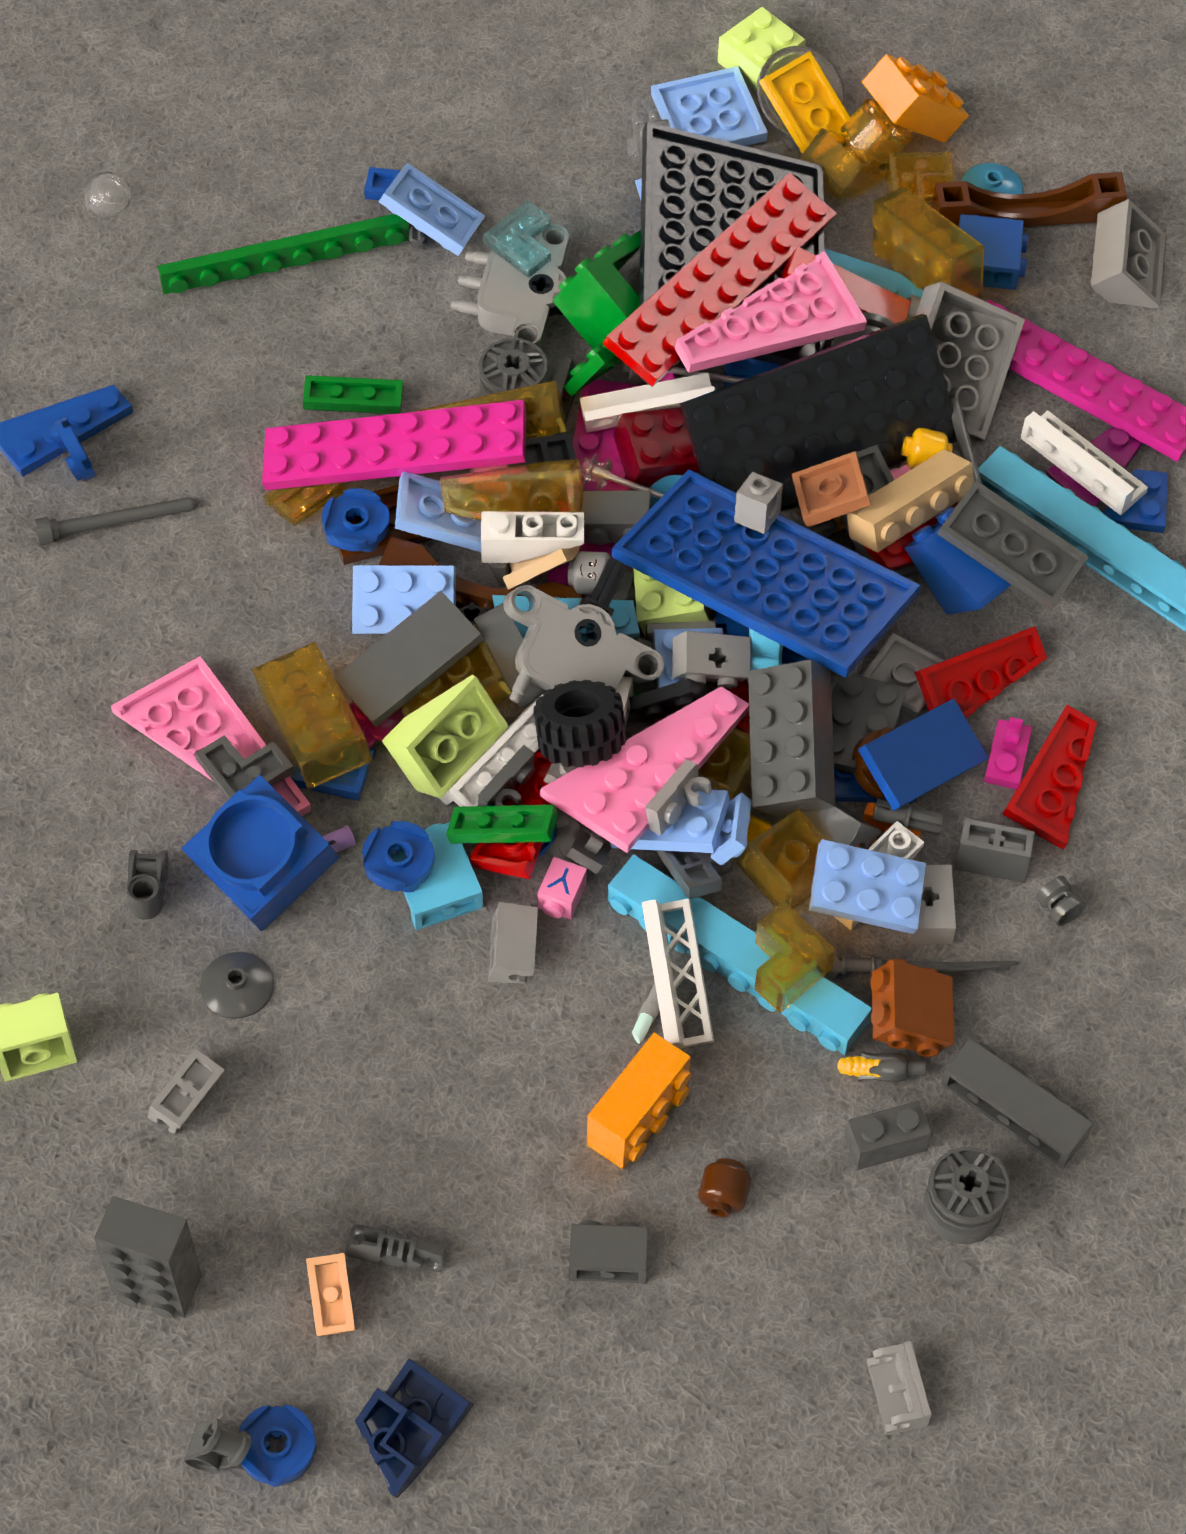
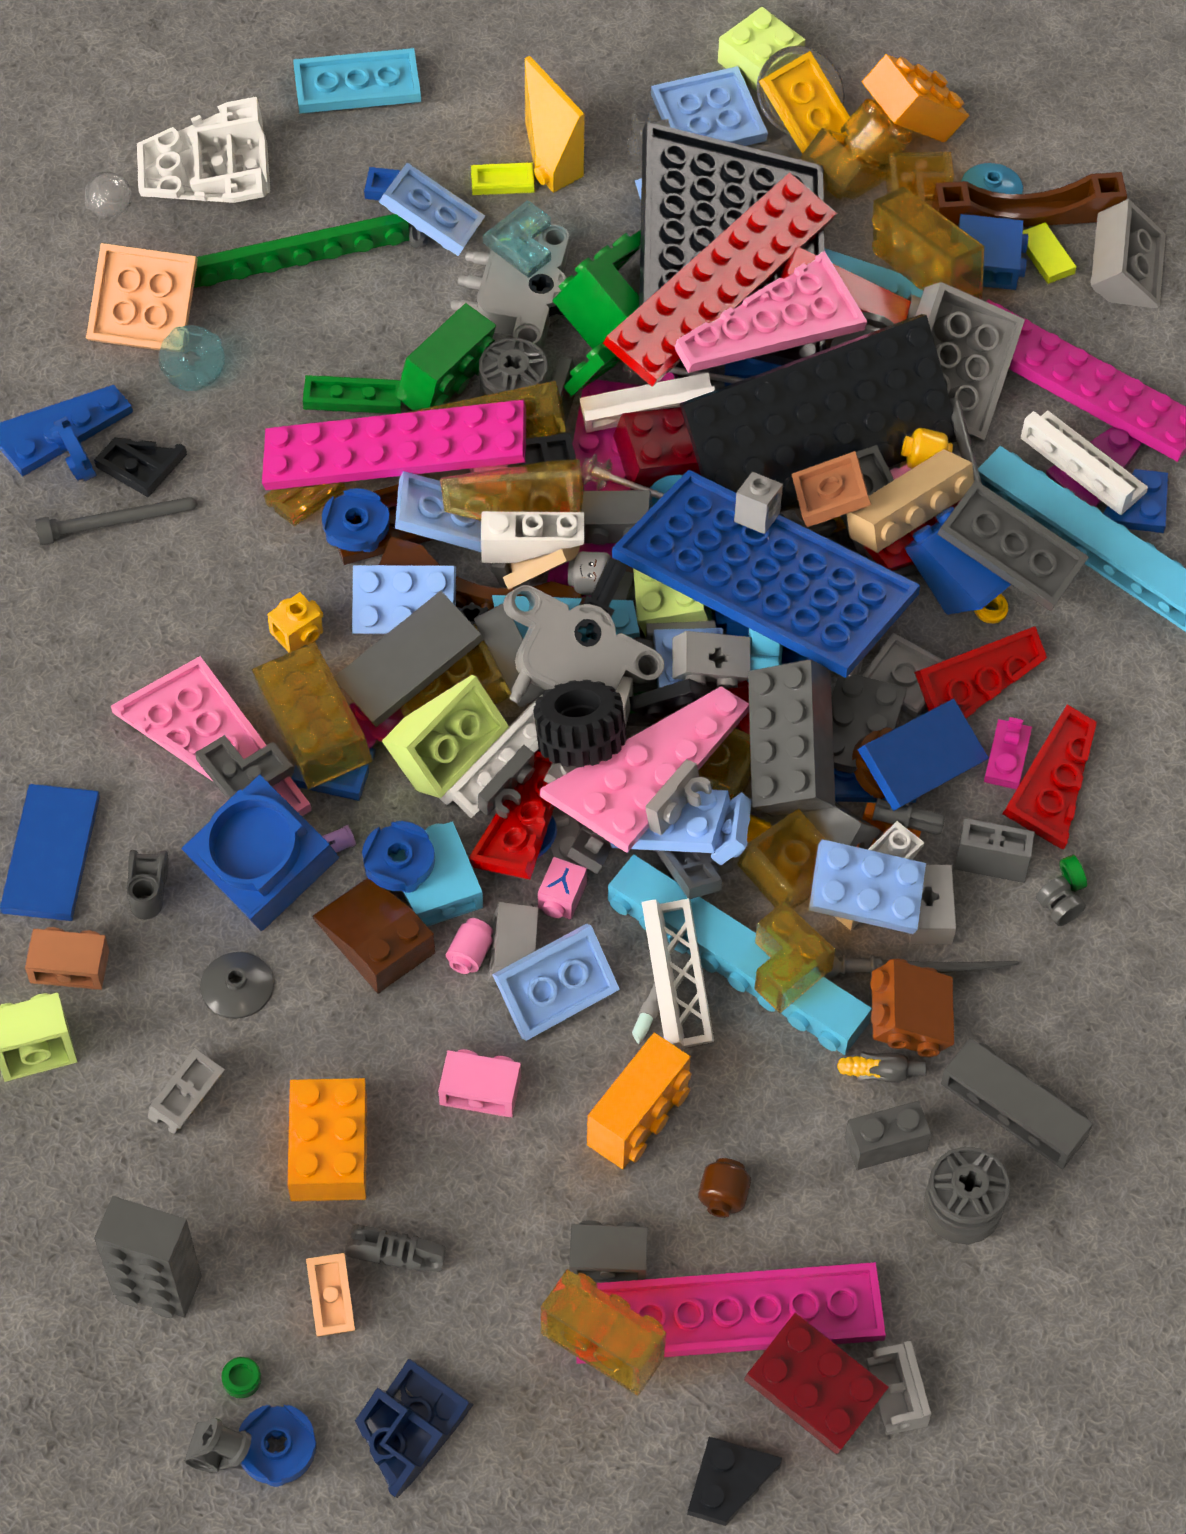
(50, 852): none -> blue tile
(67, 958): none -> nougat brick
(139, 463): none -> black wing
(140, 296): none -> light nougat plate
(176, 368): none -> clear light blue plate
(210, 160): none -> white wedge
(241, 1377): none -> green tile
(296, 622): none -> yellow brick
(327, 1139): none -> light orange brick
(357, 80): none -> medium azure plate
(376, 933): none -> reddish brown slope
(446, 360): none -> green brick
(470, 946): none -> bright pink brick
(479, 1083): none -> bright pink brick
(502, 178): none -> neon yellow tile
(502, 824): green plate -> none
(553, 129): none -> yellow slope
(556, 982): none -> light blue plate
(603, 1331): none -> clear yellow brick
(728, 1480): none -> black wing
(752, 1307): none -> dark pink plate
(816, 1383): none -> dark red brick
(994, 616): none -> yellow plate
(1048, 254): none -> neon yellow tile
(1073, 872): none -> green tile

